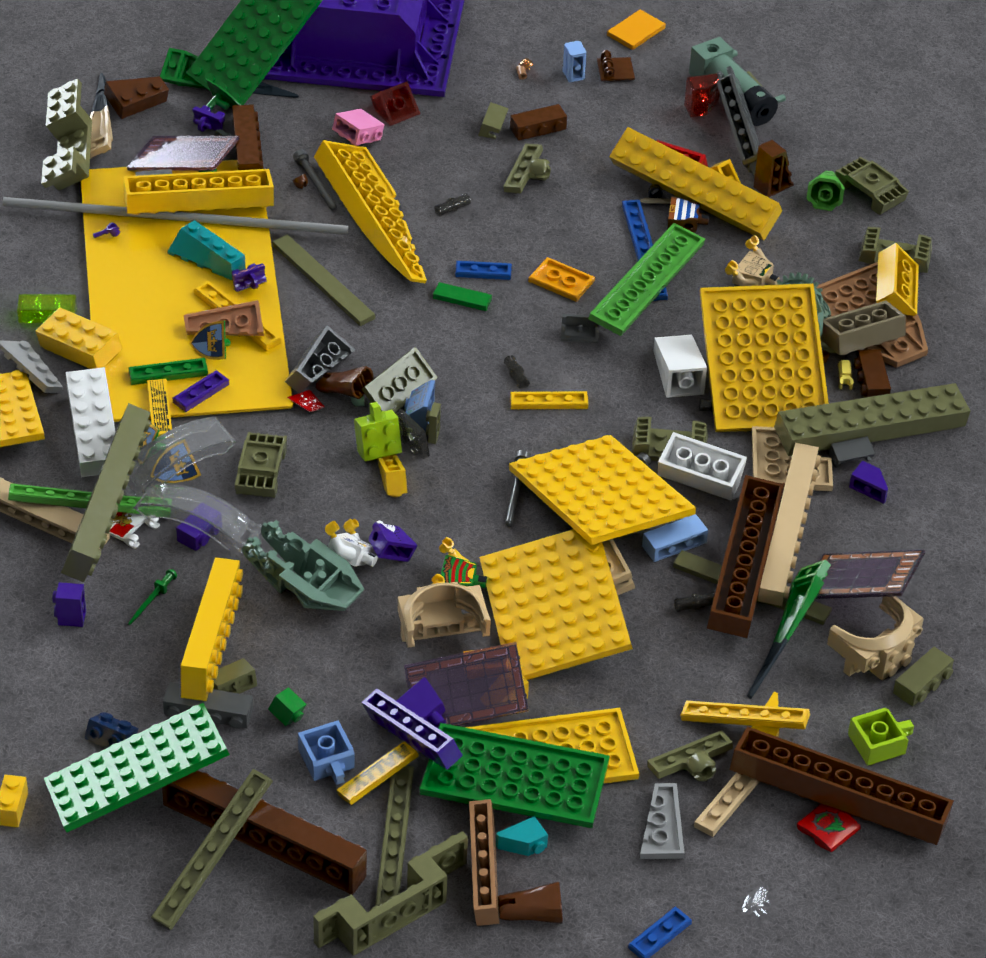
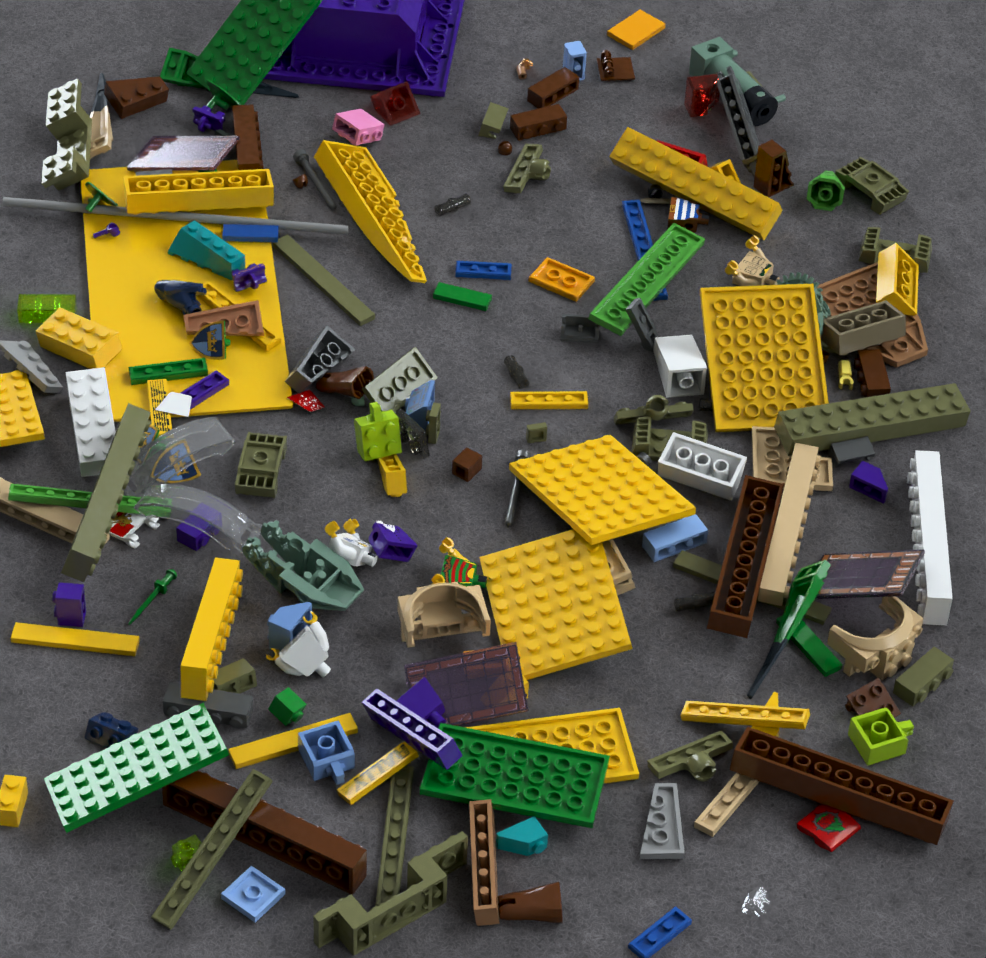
(75, 639): none -> yellow tile
(98, 195): none -> green shield
(176, 404): none -> white sticker
(180, 294): none -> dark blue animal
(183, 851): none -> clear neon green brick
(250, 233): none -> blue tile
(253, 894): none -> light blue plate
(282, 743): none -> yellow tile
(287, 624): none -> medium blue slope
(305, 651): none -> white torso
(467, 464): none -> reddish brown brick
(505, 148): none -> reddish brown hinge
(536, 432): none -> olive tile
(553, 88): none -> reddish brown brick
(642, 323): none -> dark grey hinge
(655, 407): none -> olive plate
(814, 649): none -> green tile
(871, 698): none -> reddish brown hinge
(931, 536): none -> white brick

